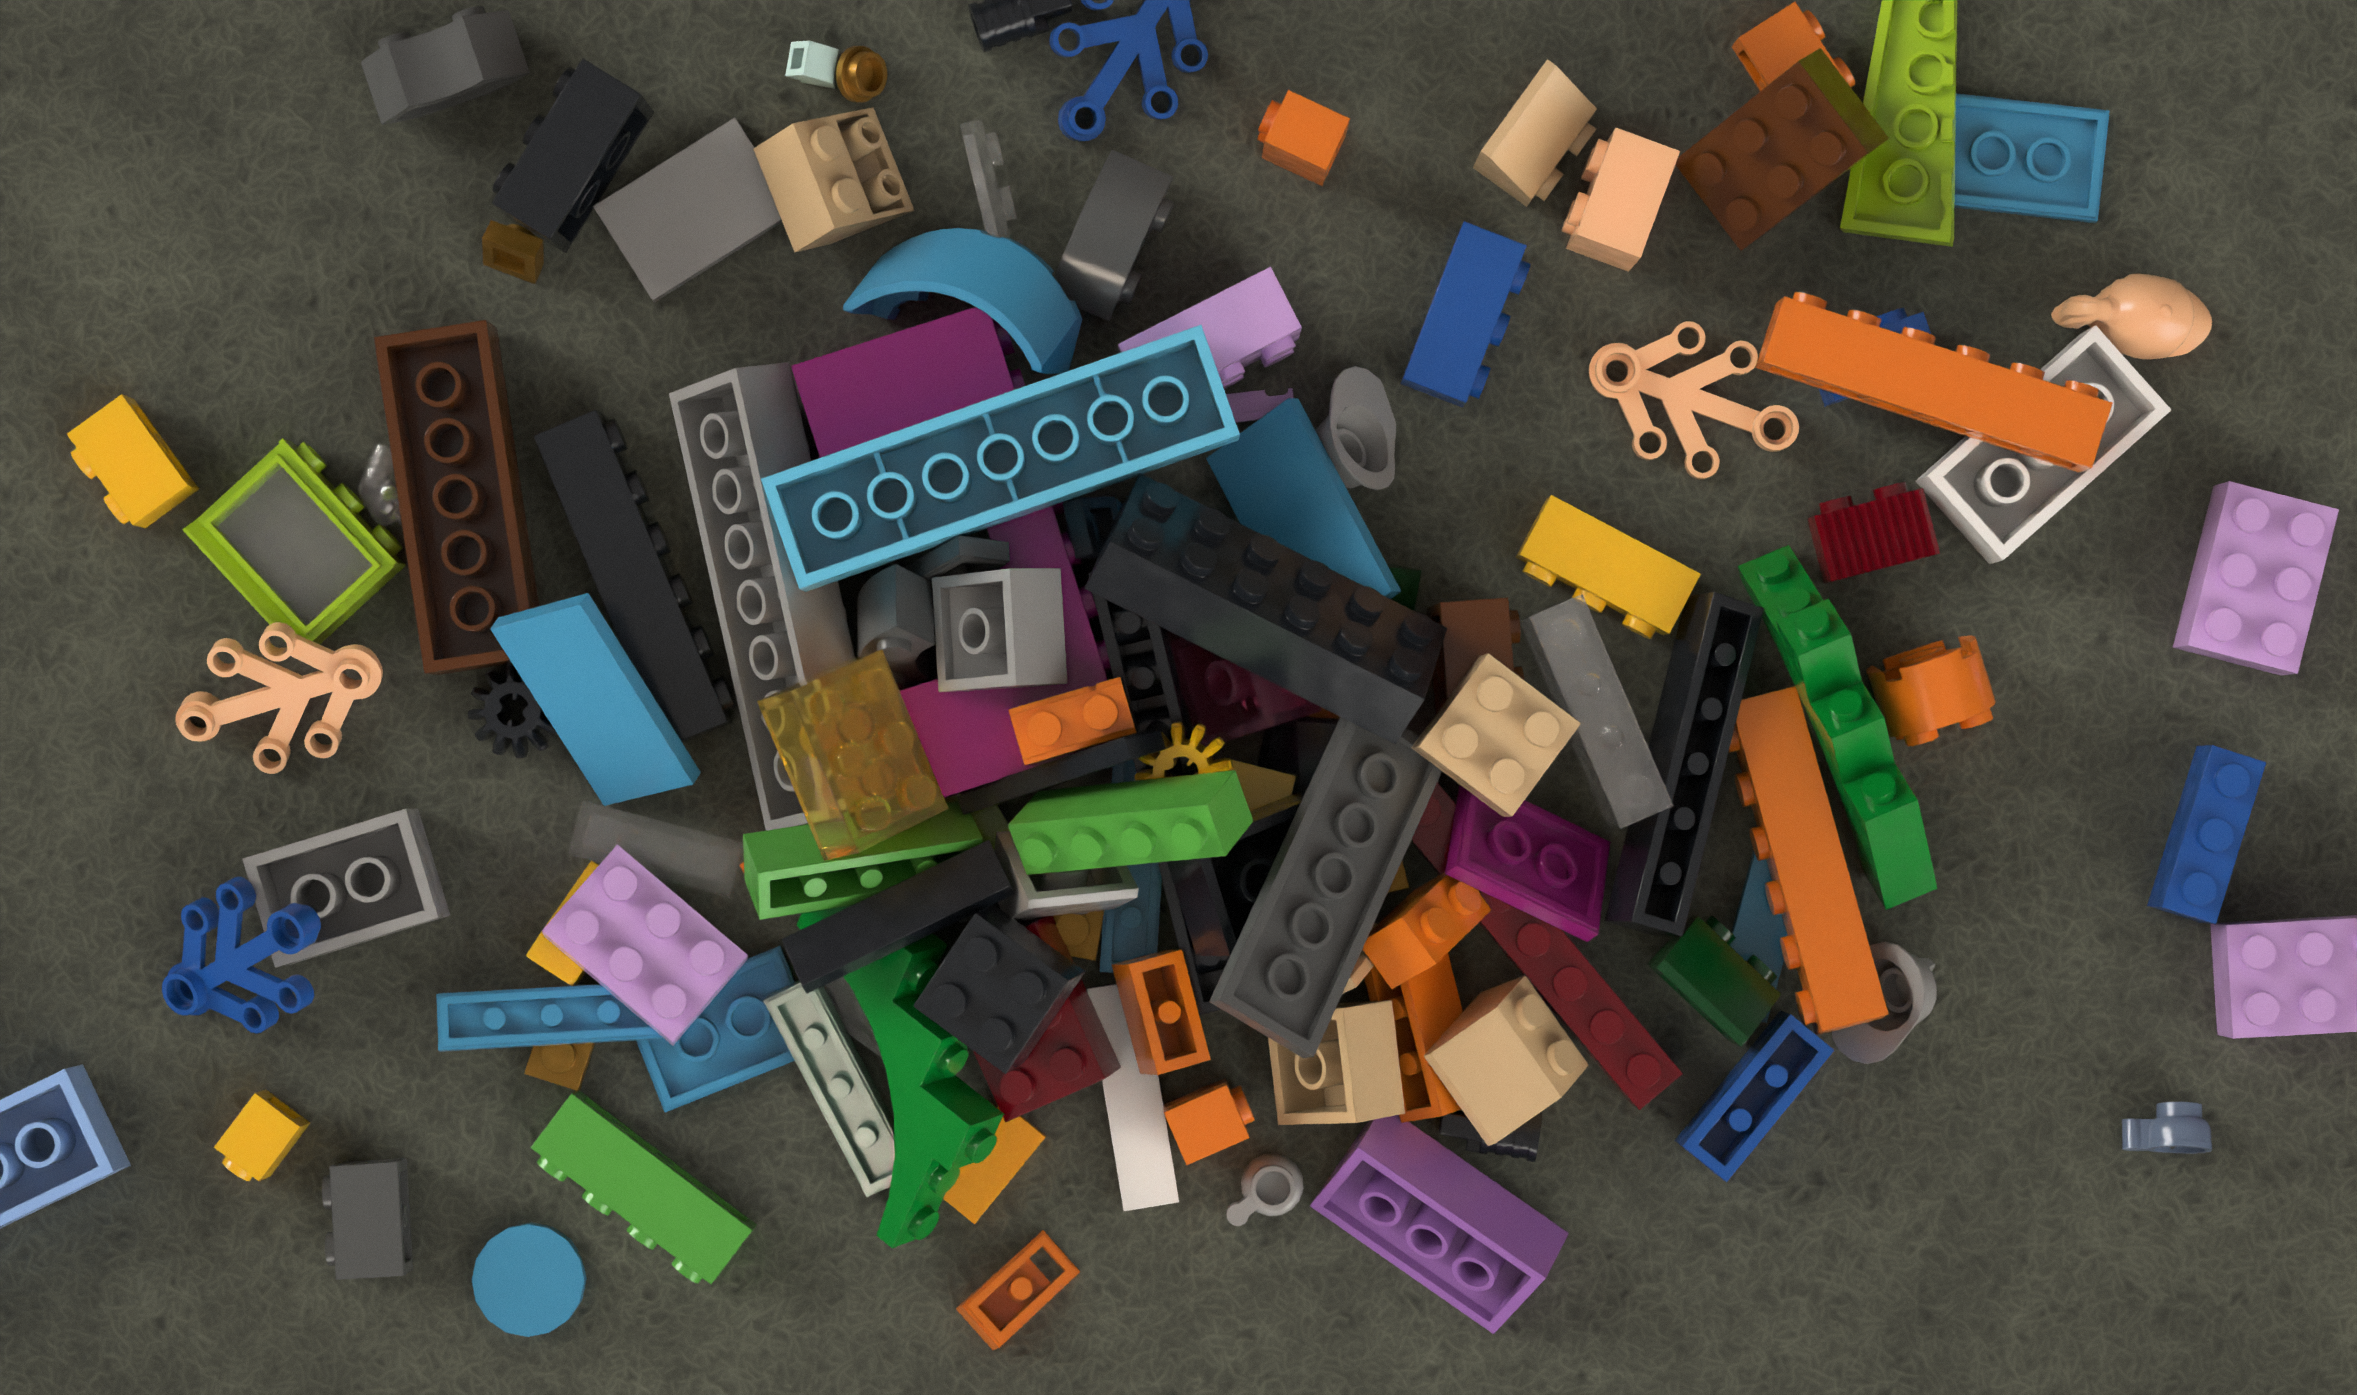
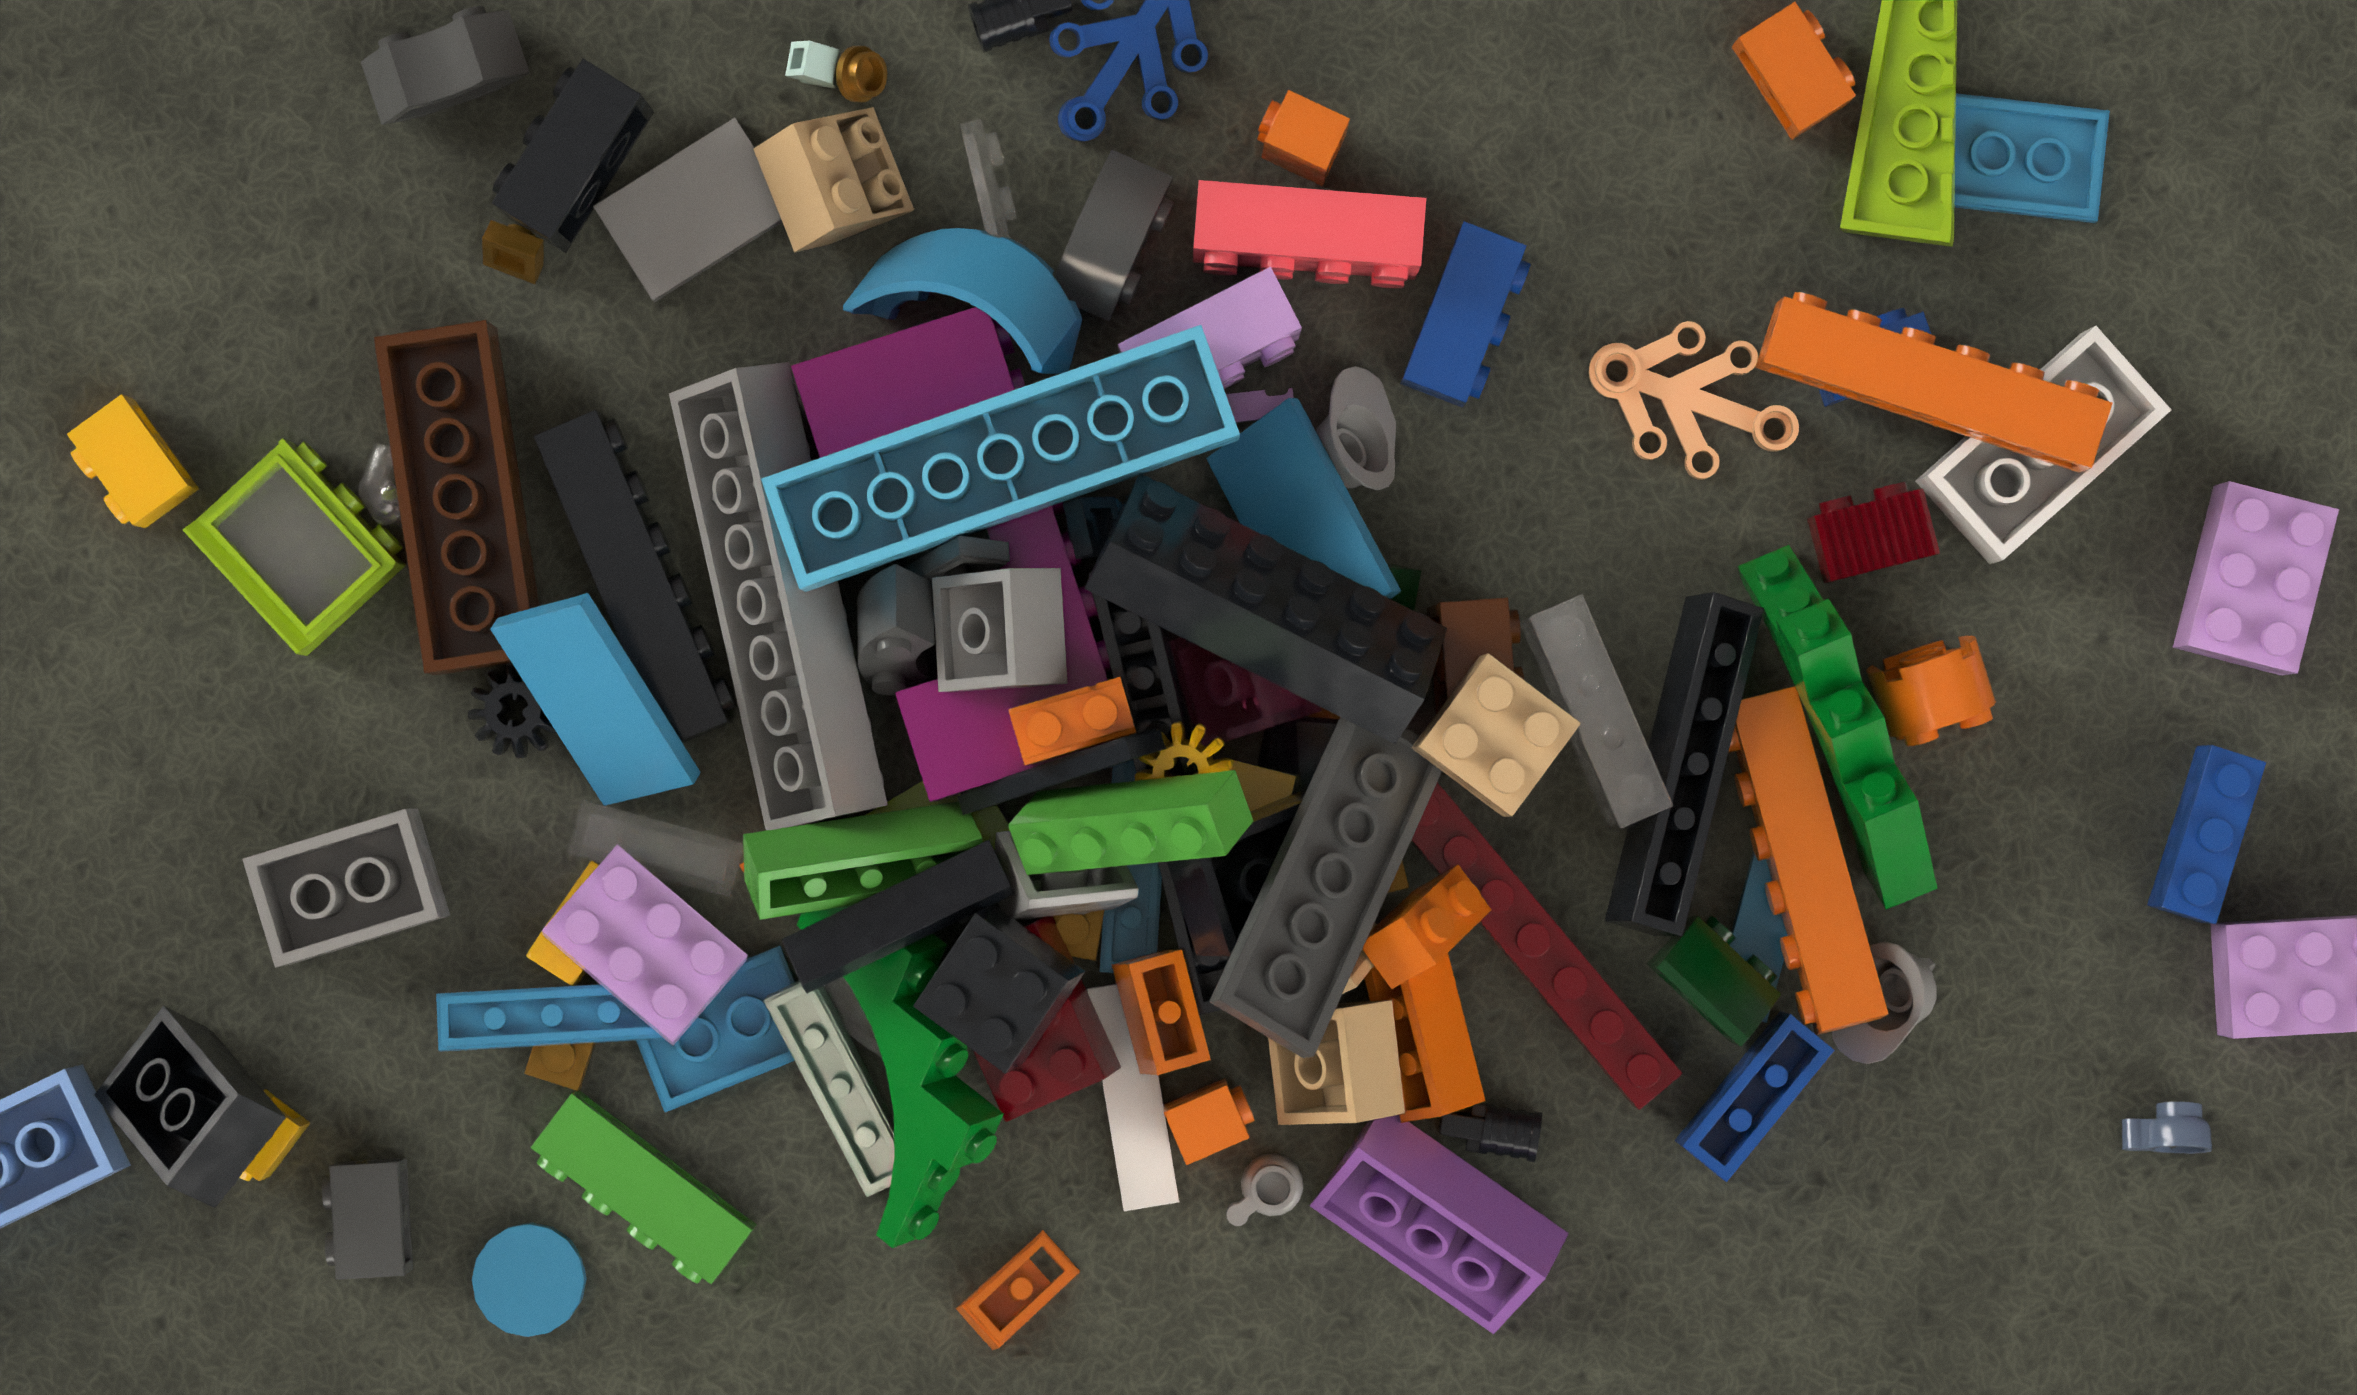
(189, 1107): none -> black brick
(193, 987): blue plant -> none
(283, 690): light nougat plant -> none
(853, 755): clear yellow brick -> none
(983, 1181): light orange tile -> none
(1309, 231): none -> coral brick
(1505, 1059): tan slope -> none
(1531, 863): magenta tile -> none
(1536, 136): tan slope -> none
(1606, 568): yellow brick -> none
(1622, 200): light nougat brick -> none
(1781, 149): reddish brown brick -> none
(2141, 316): light nougat hair -> none

